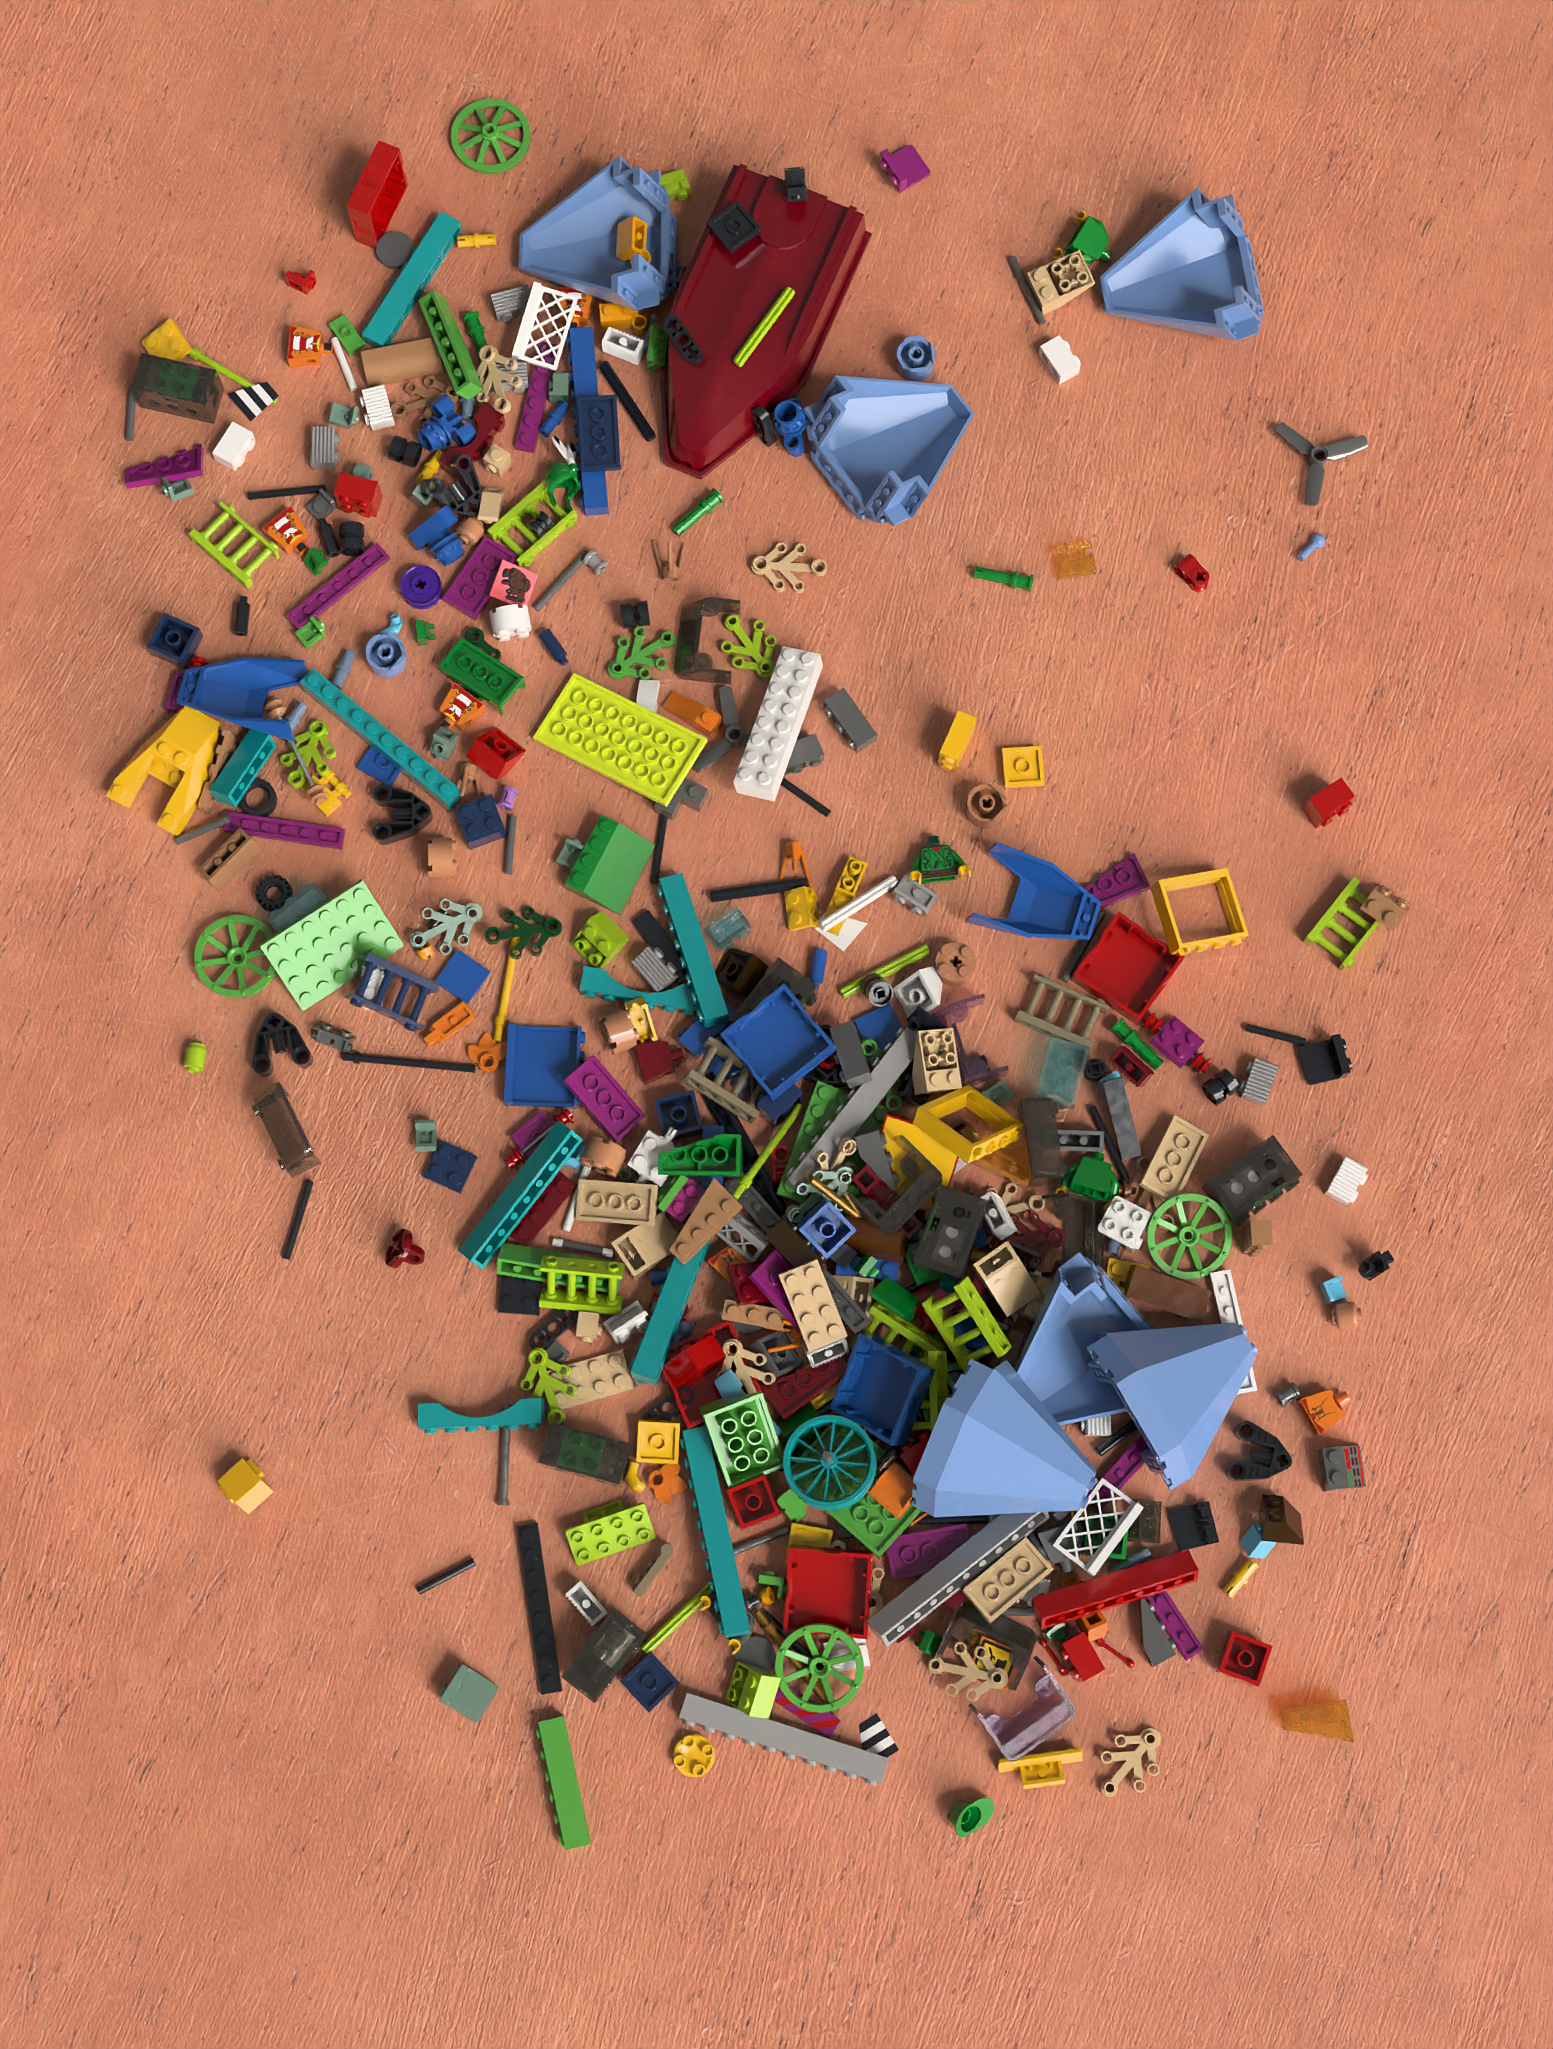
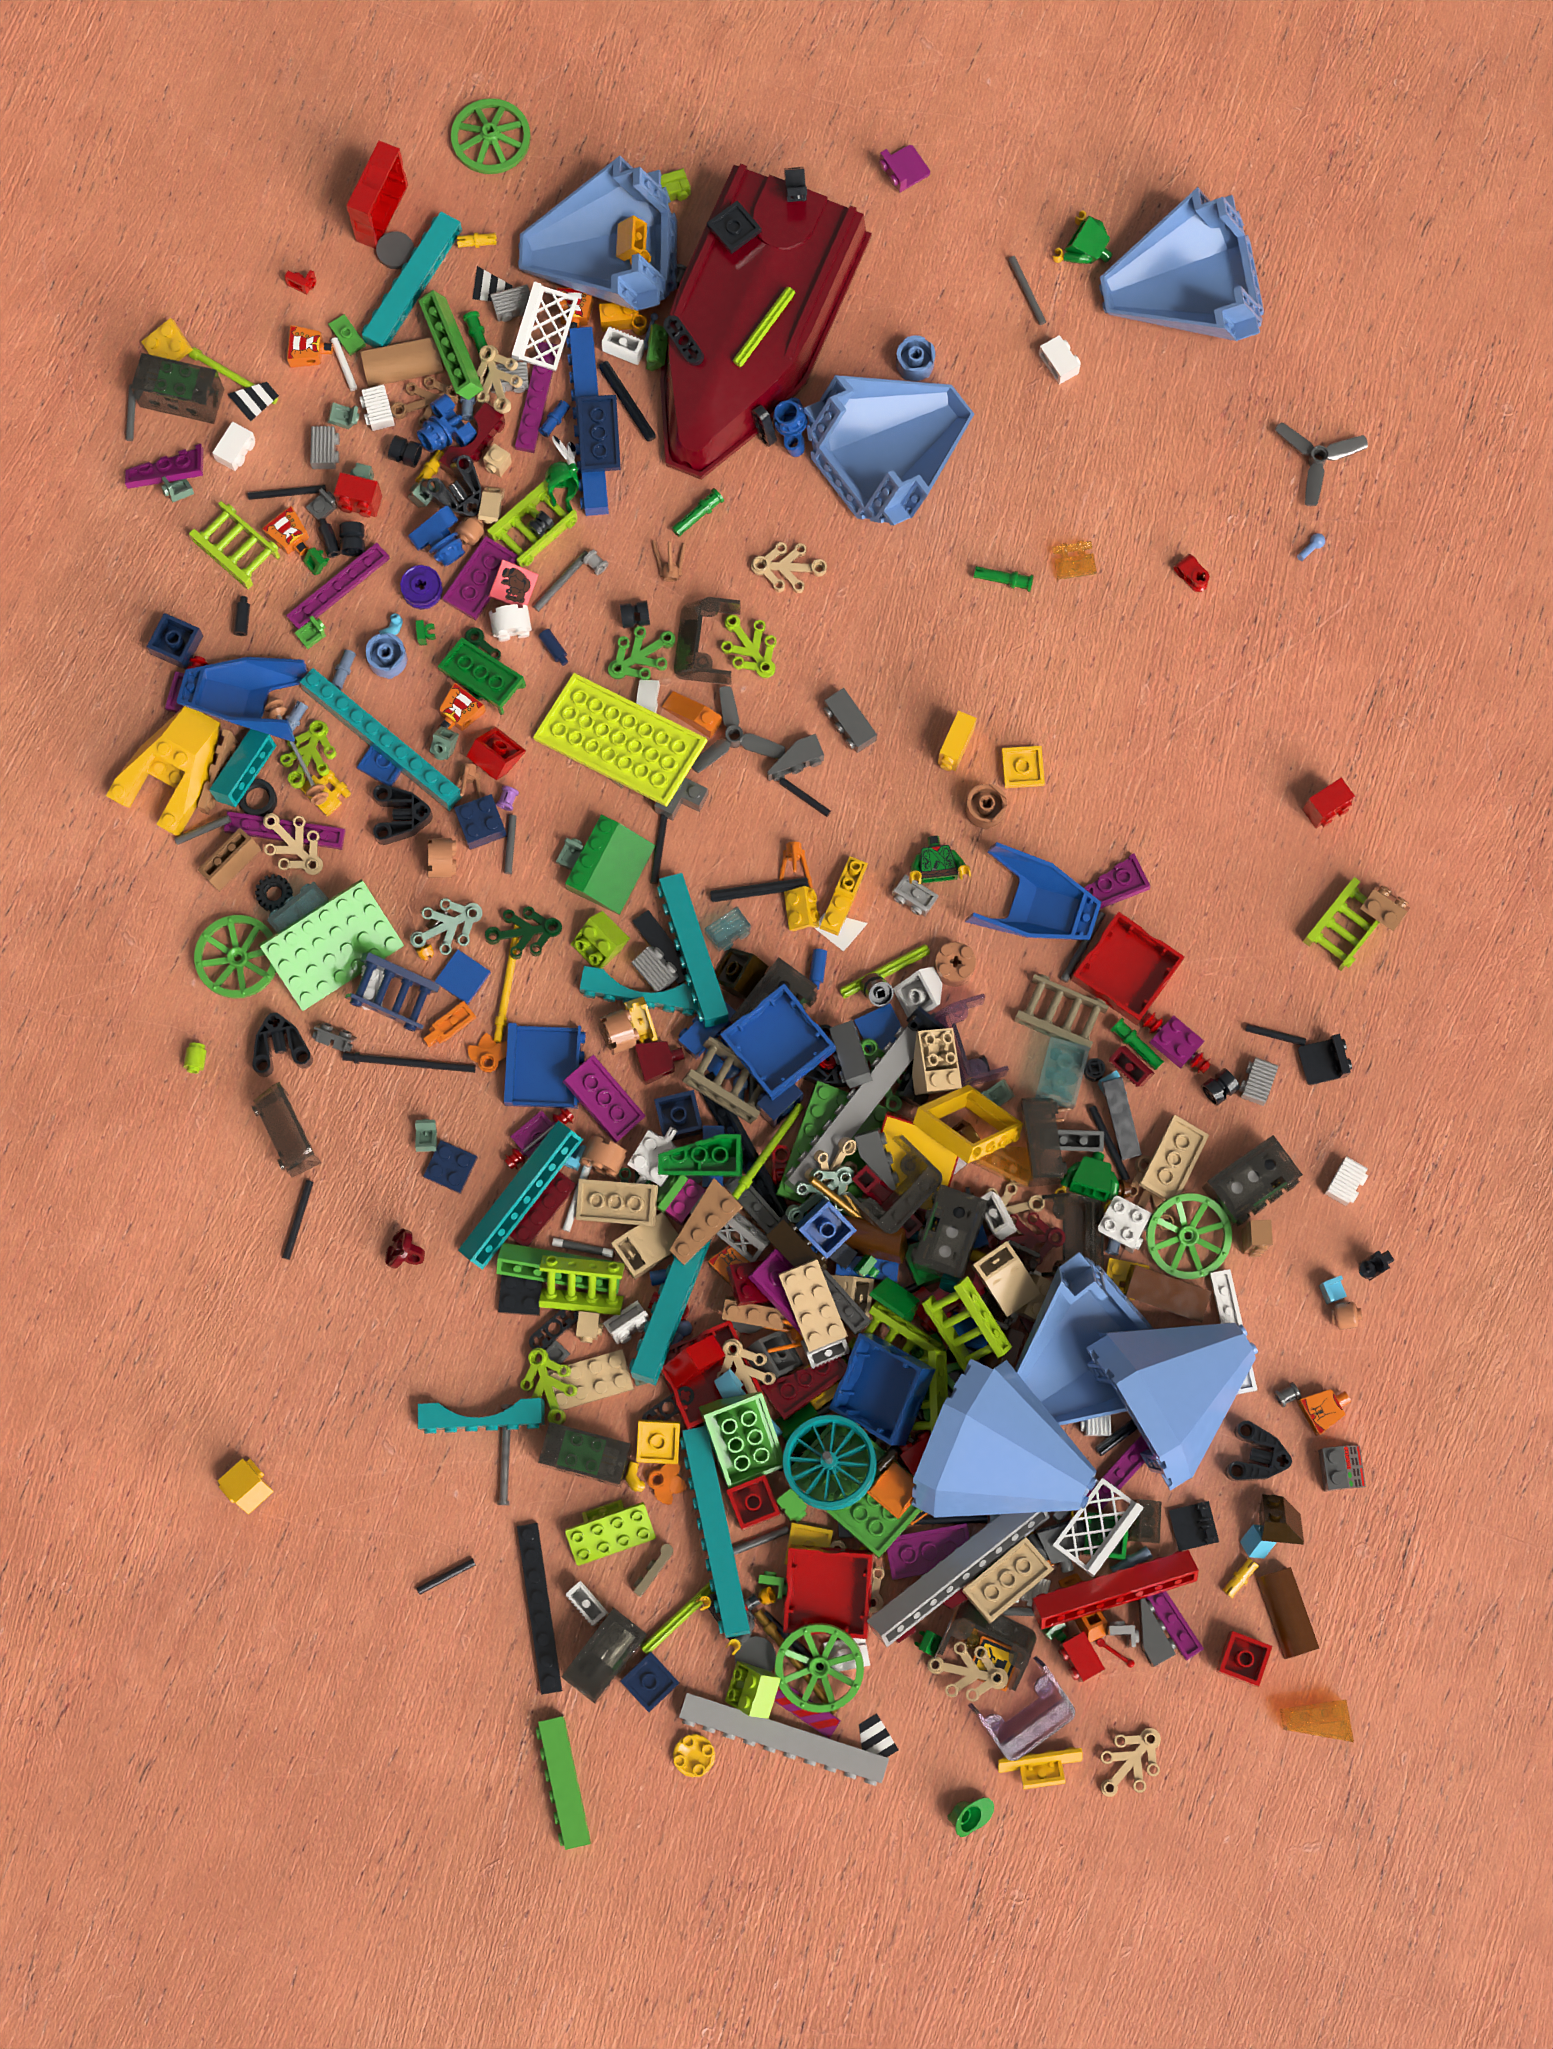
(295, 846): none -> tan plant
(468, 1693): sand green bracket -> none
(487, 284): none -> sticker
(559, 387): sand green brick -> none
(778, 723): white brick -> none
(858, 903): white axle -> none
(1060, 281): tan slope -> none
(1063, 1671): red hinge -> none
(1120, 1628): none -> light grey bracket
(1229, 901): yellow window -> none
(1287, 1613): none -> reddish brown brick

